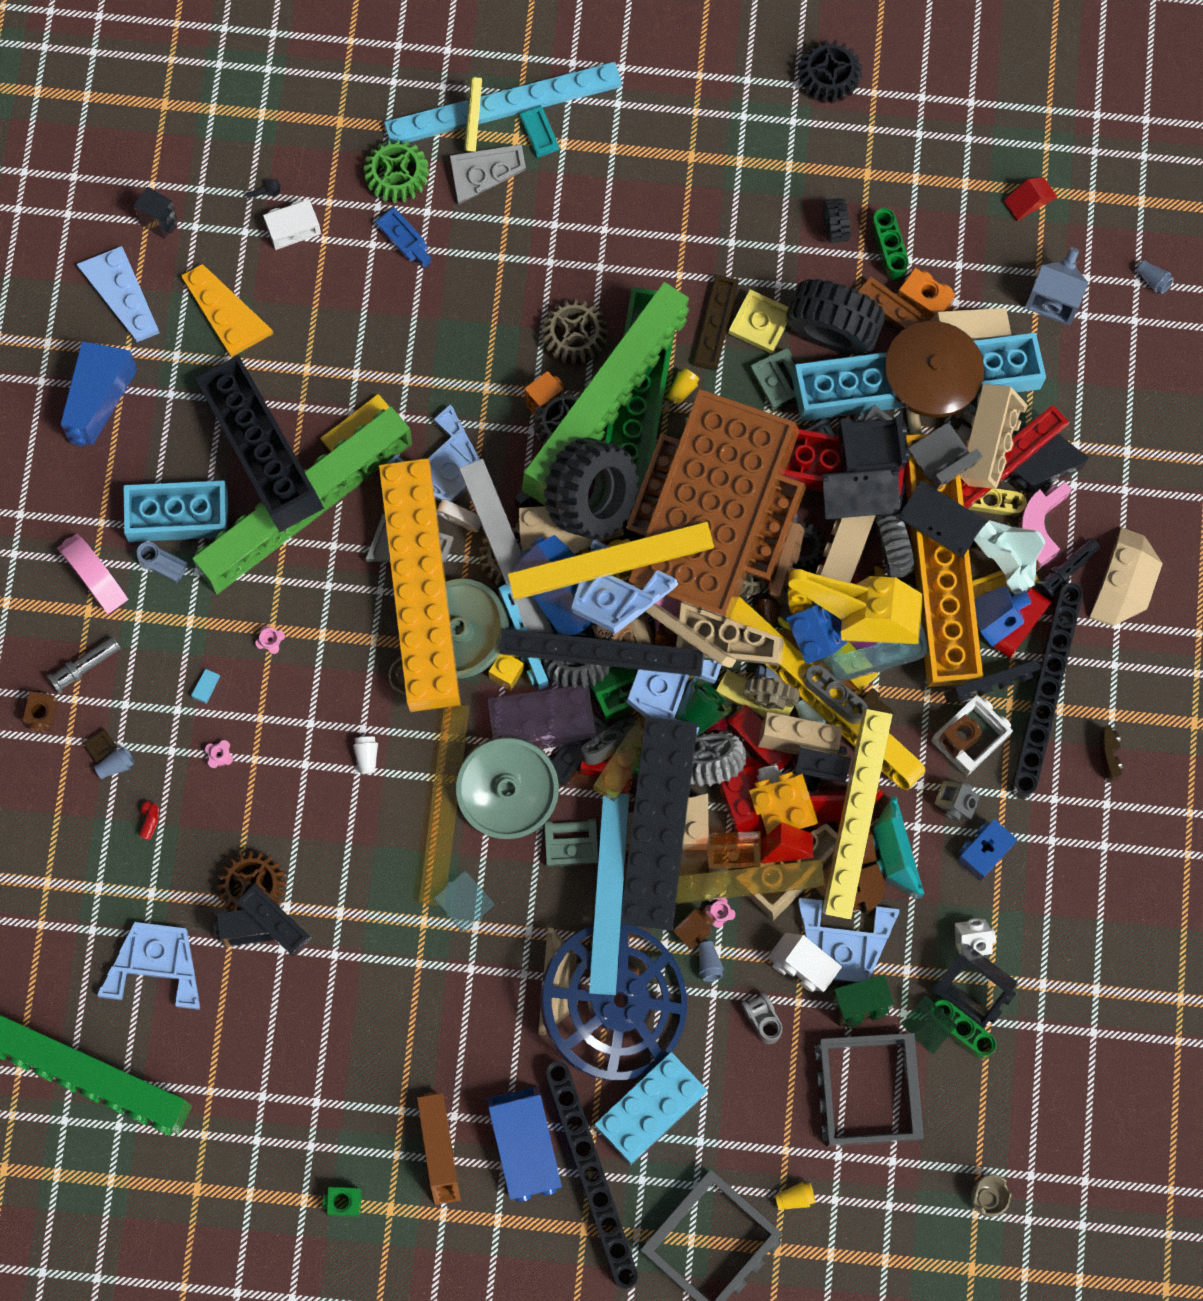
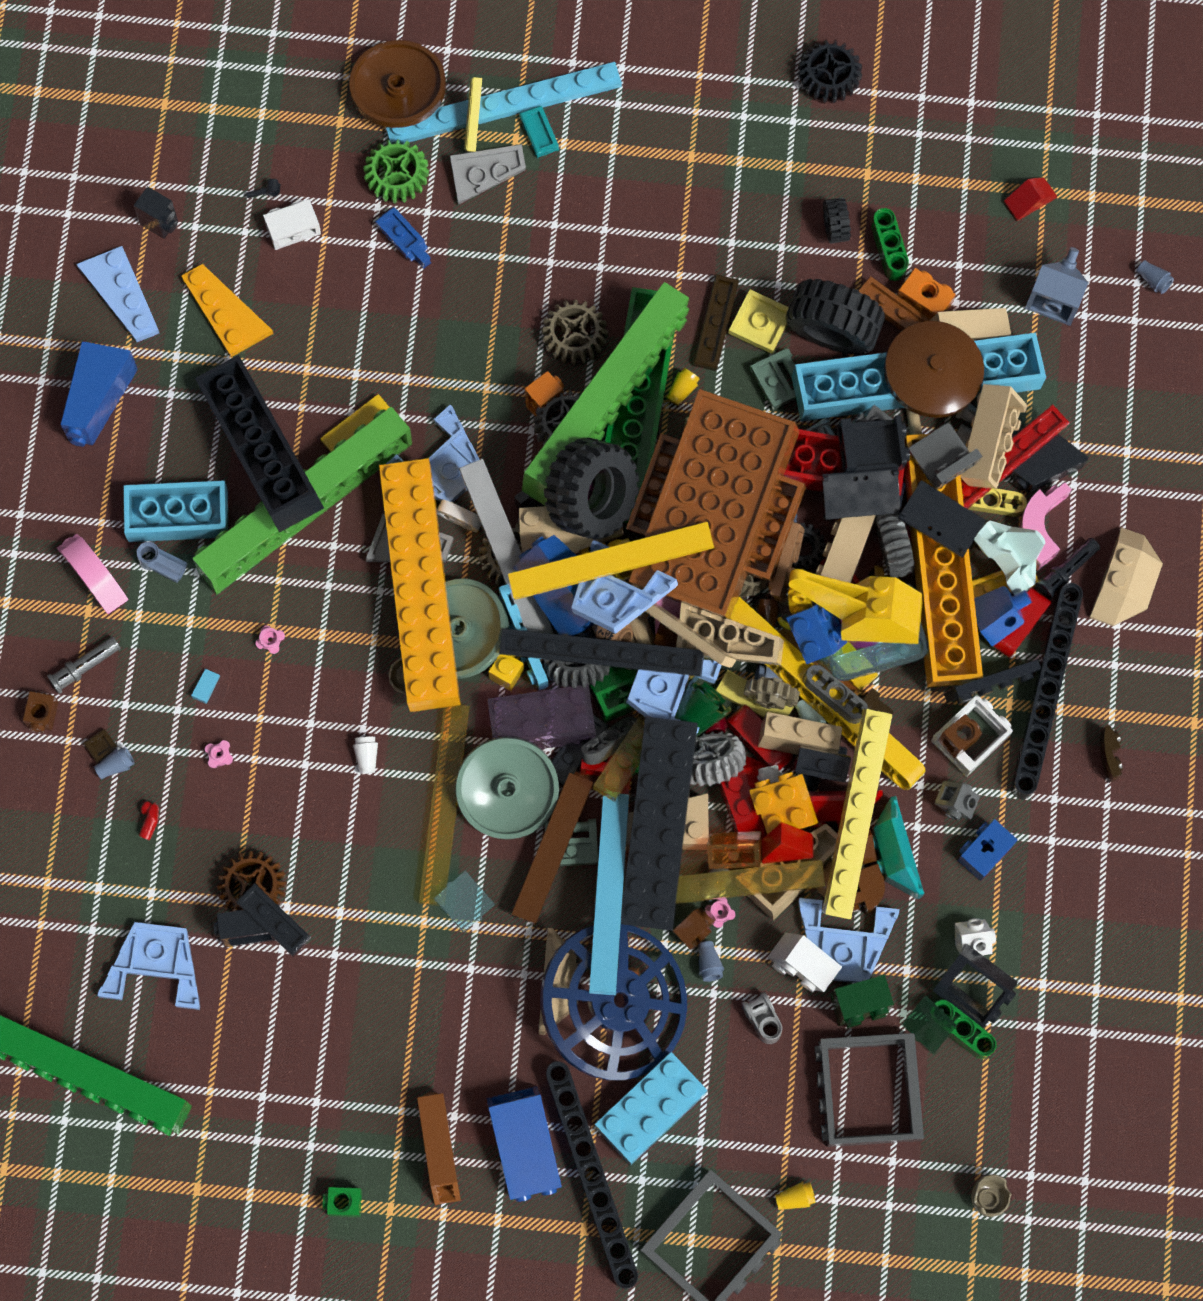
(397, 83): none -> reddish brown dish
(552, 848): none -> reddish brown tile

